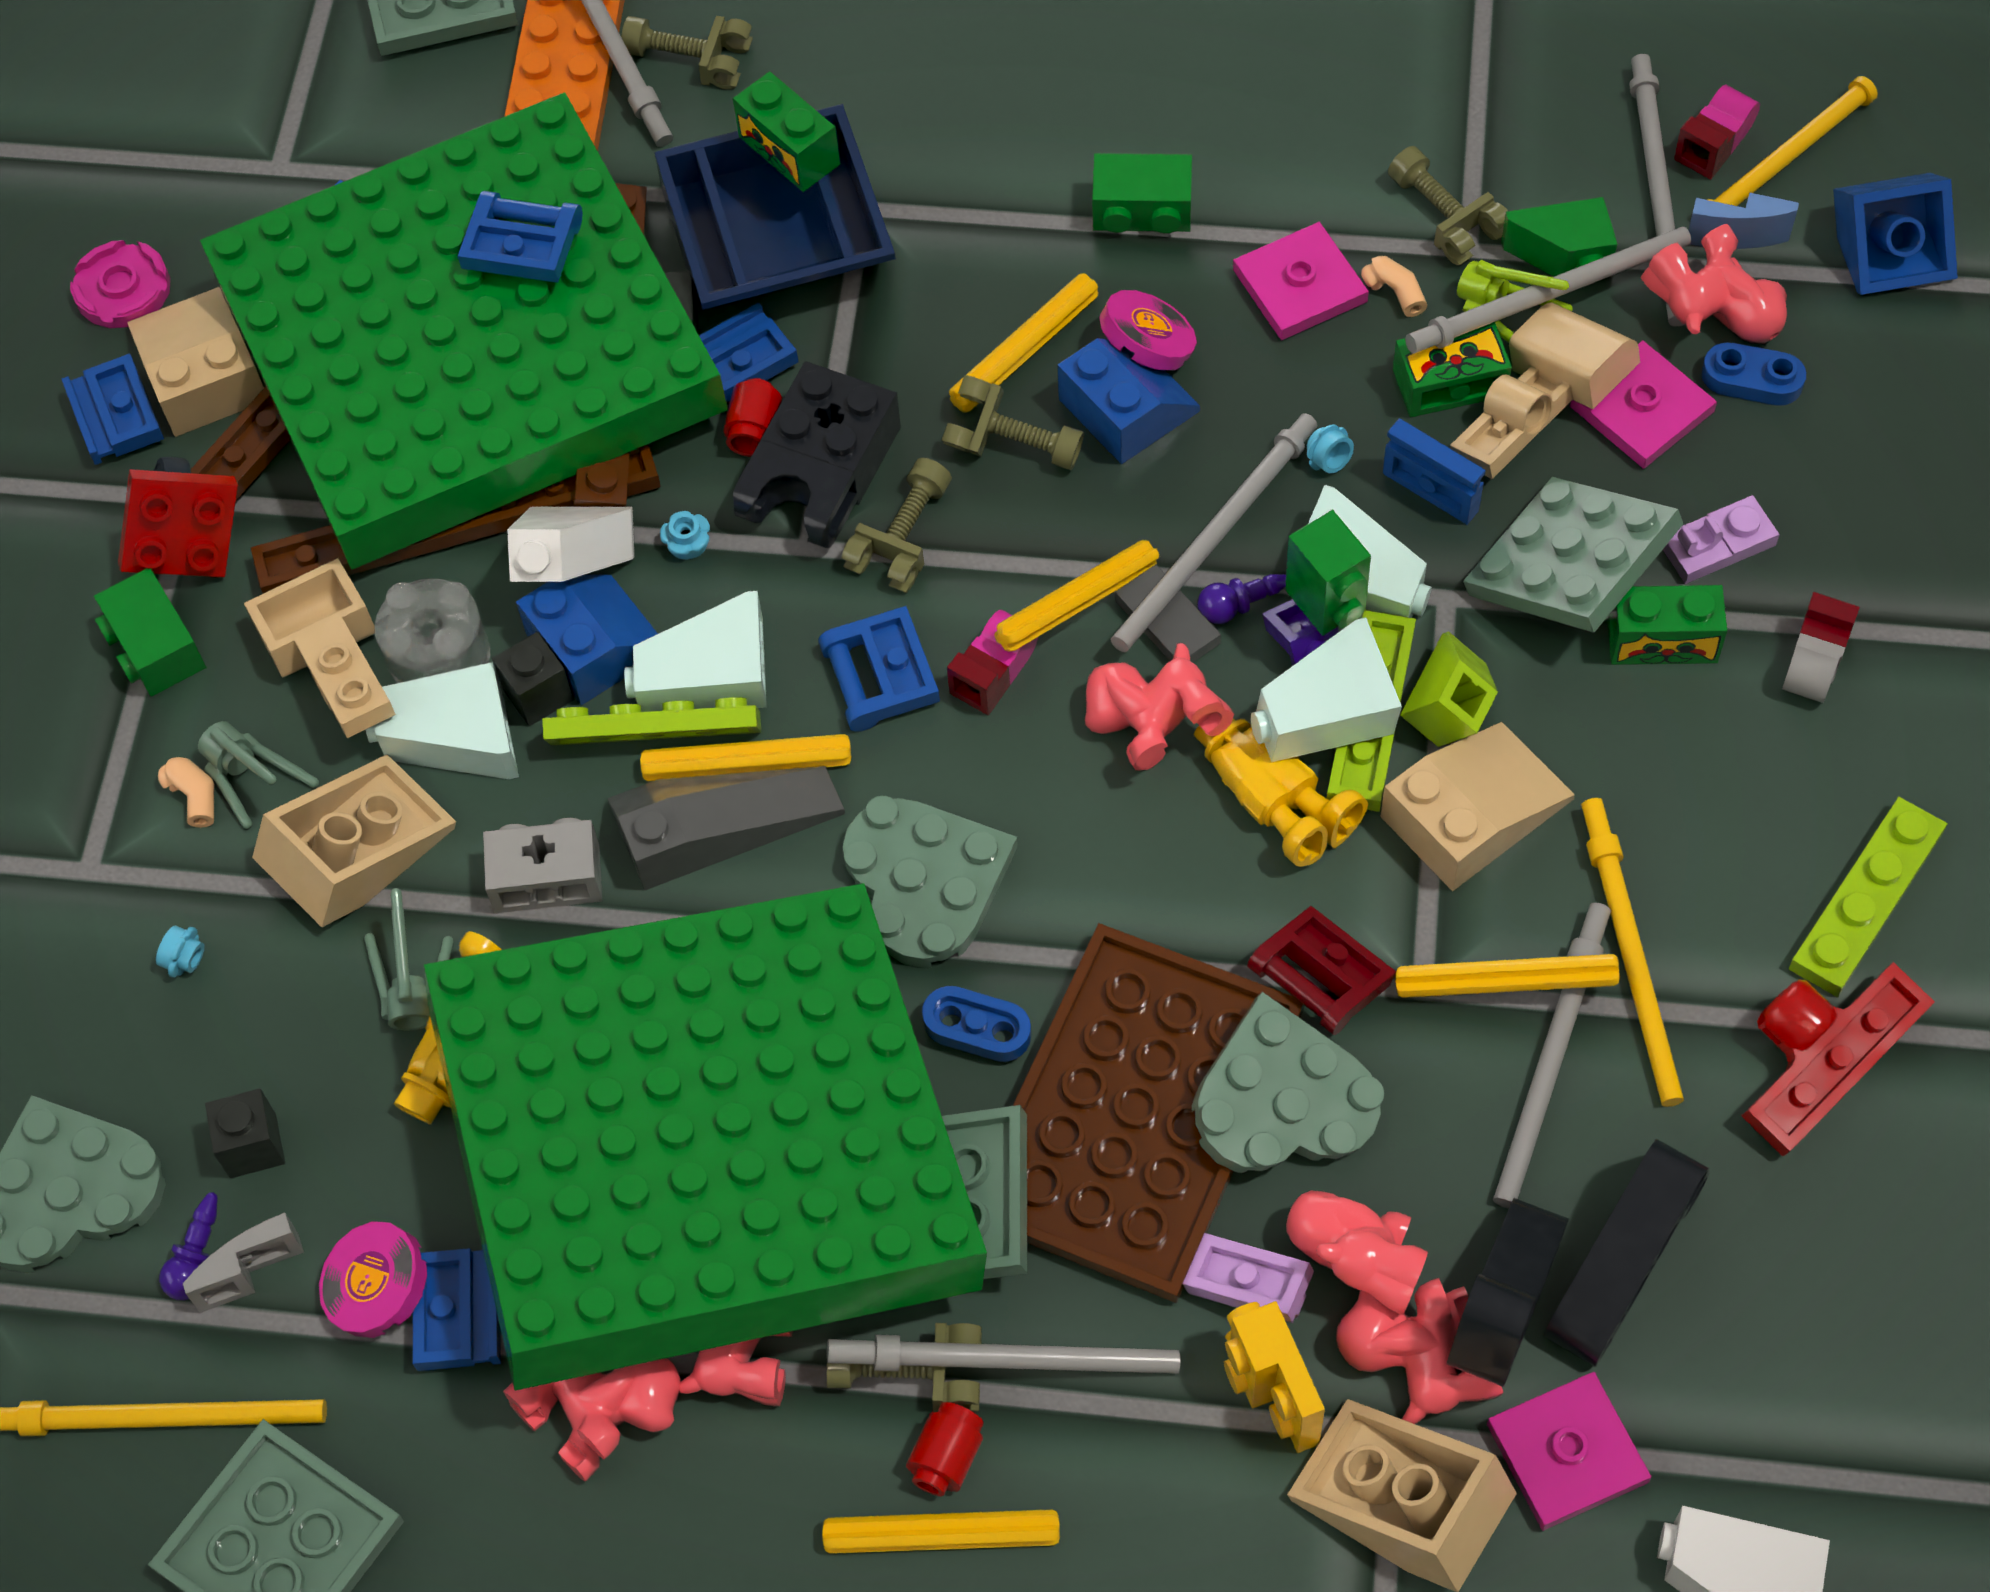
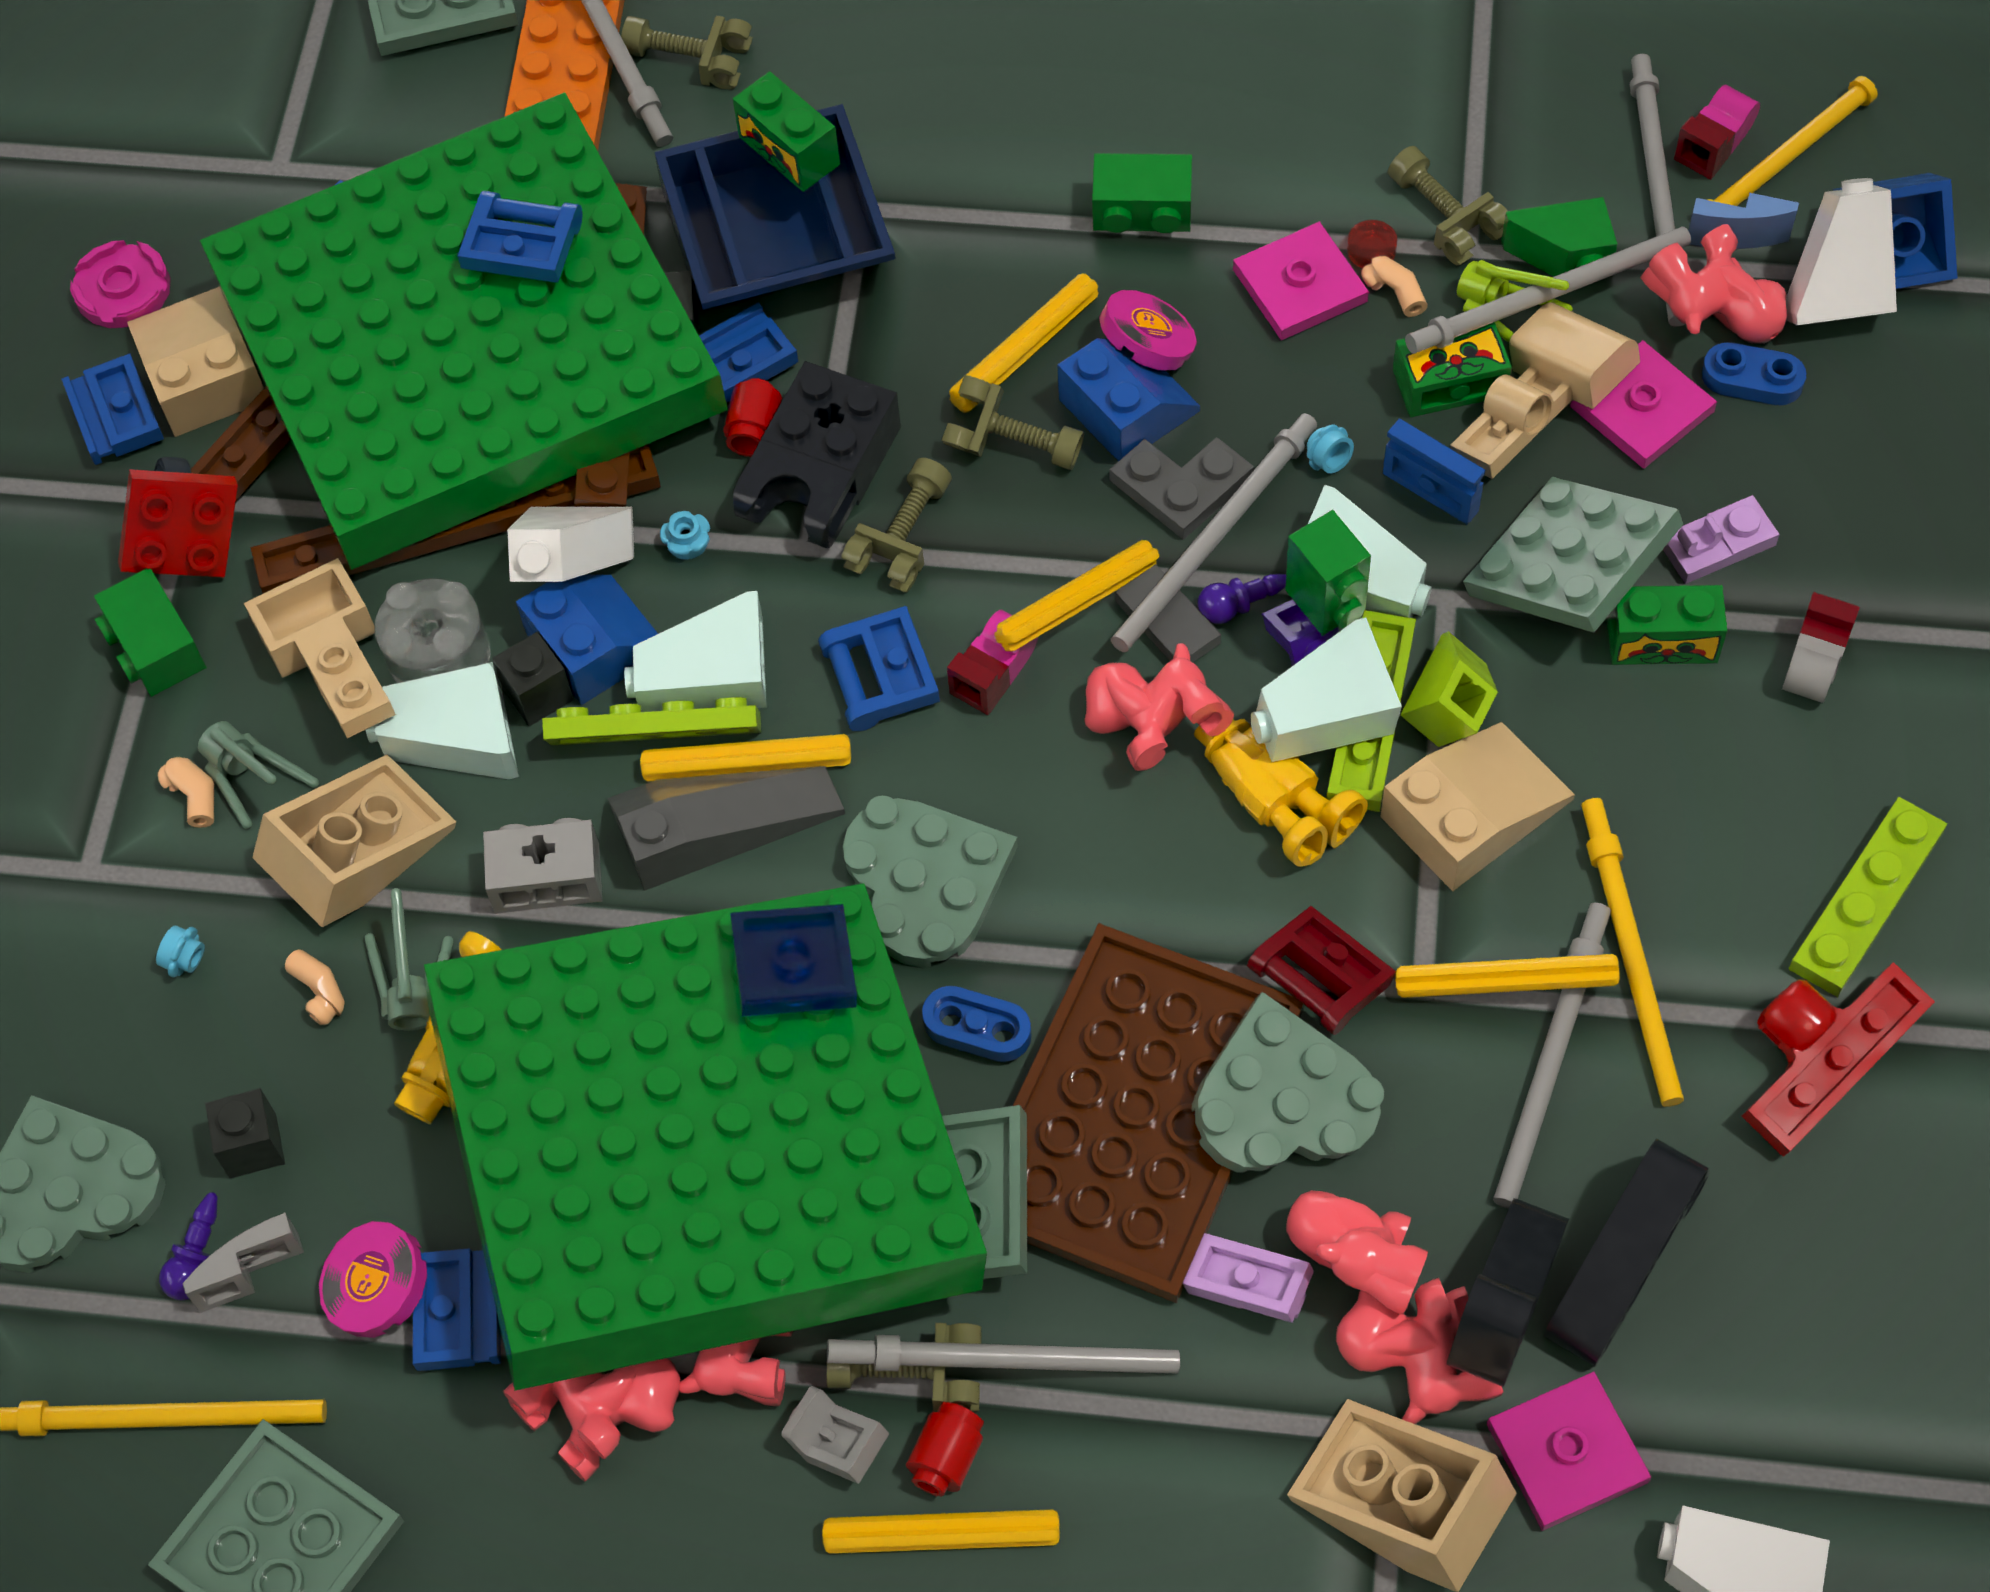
(321, 981): none -> light nougat arm
(793, 960): none -> clear blue plate
(833, 1436): none -> light grey bracket
(1180, 495): none -> dark grey plate
(1270, 1369): yellow plate -> none
(1371, 240): none -> clear red tile
(1847, 258): none -> white slope

